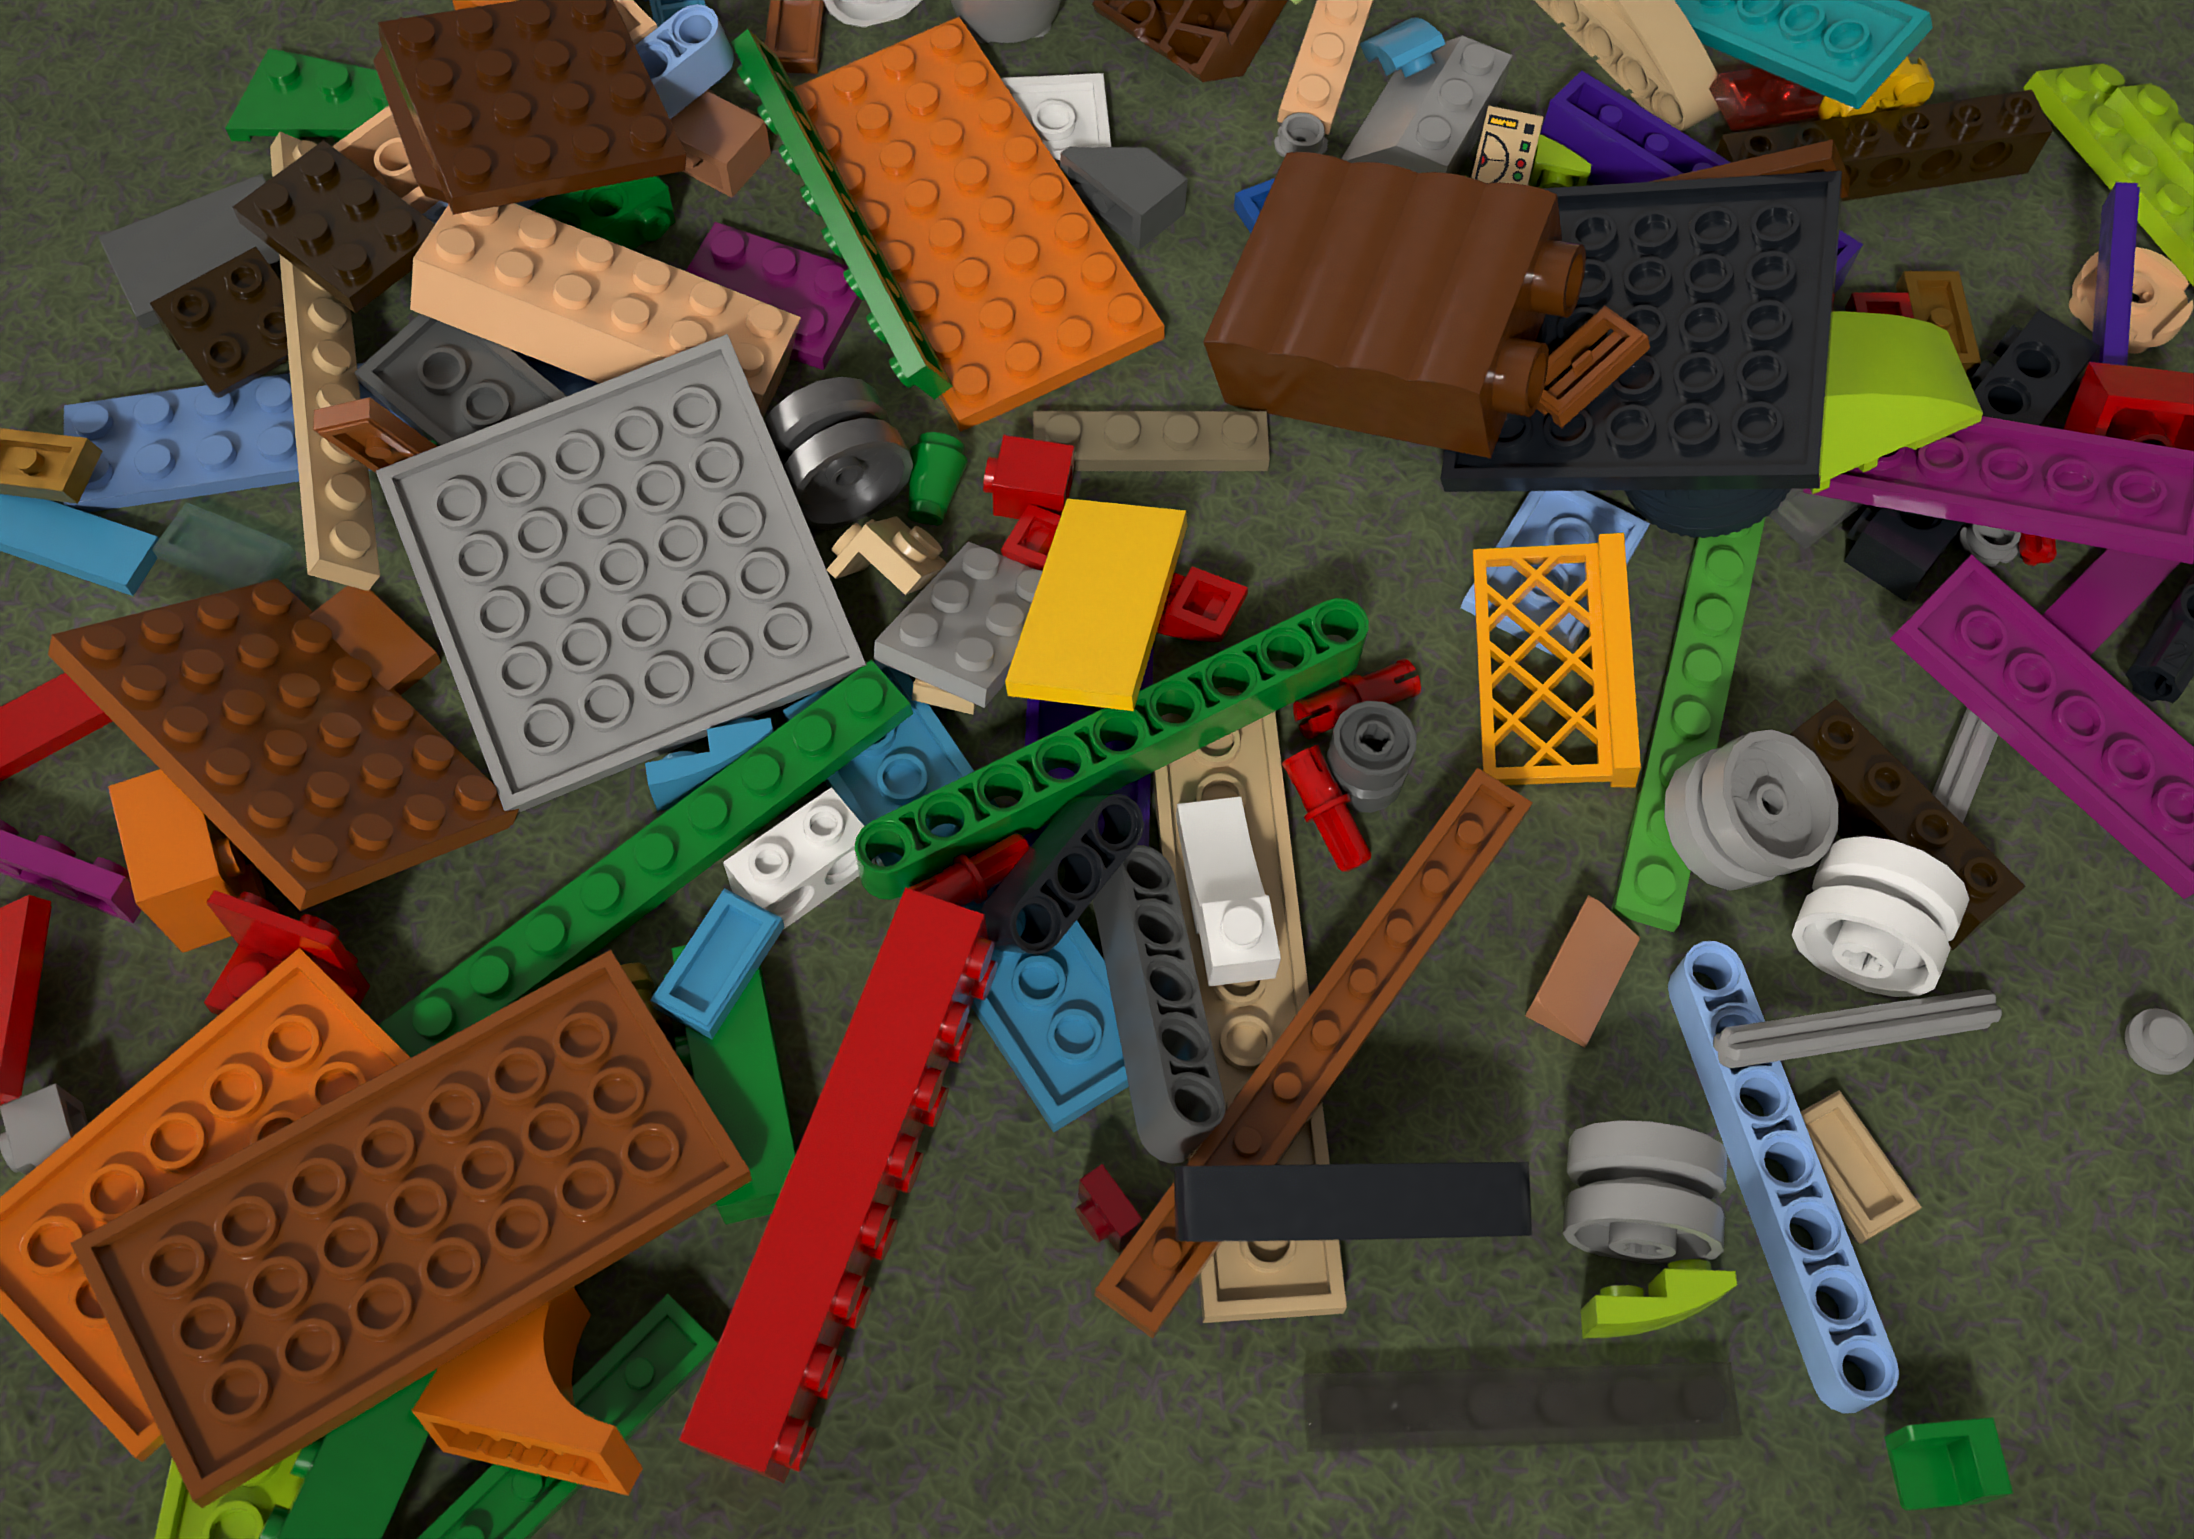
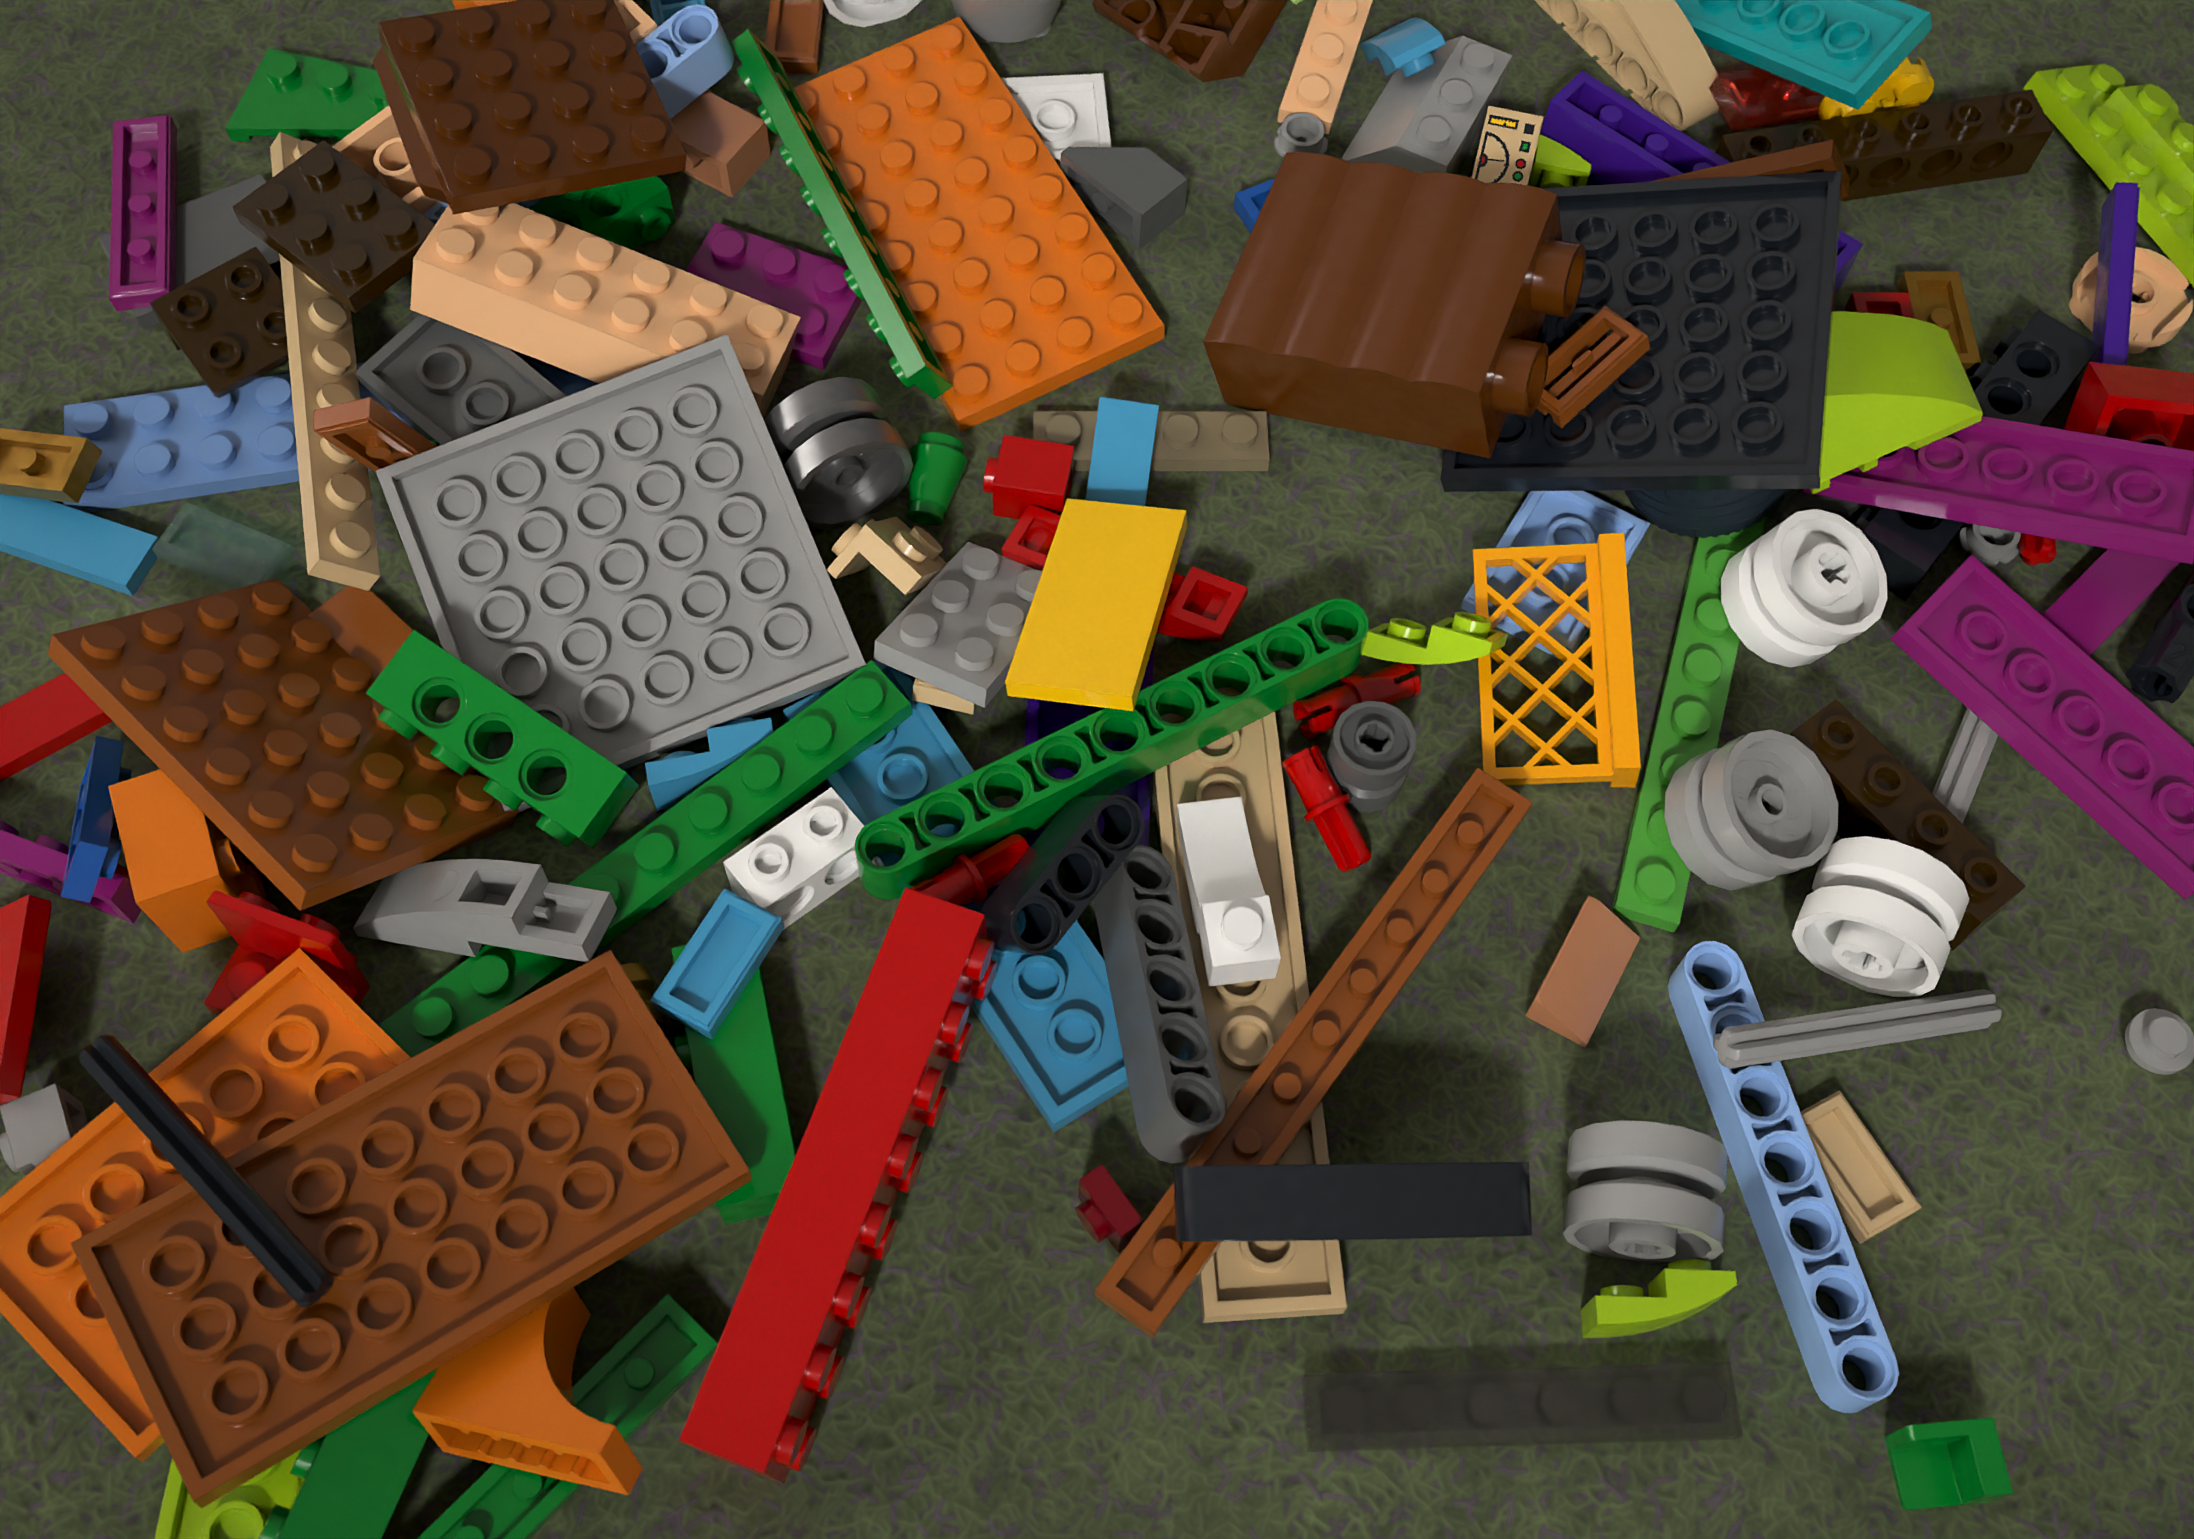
(95, 833): none -> blue plate
(143, 211): none -> magenta tile
(207, 1171): none -> black axle
(426, 675): none -> green brick
(488, 902): none -> light grey slope
(1122, 452): none -> dark azure tile
(1450, 640): none -> lime slope
(1804, 588): none -> white wheel

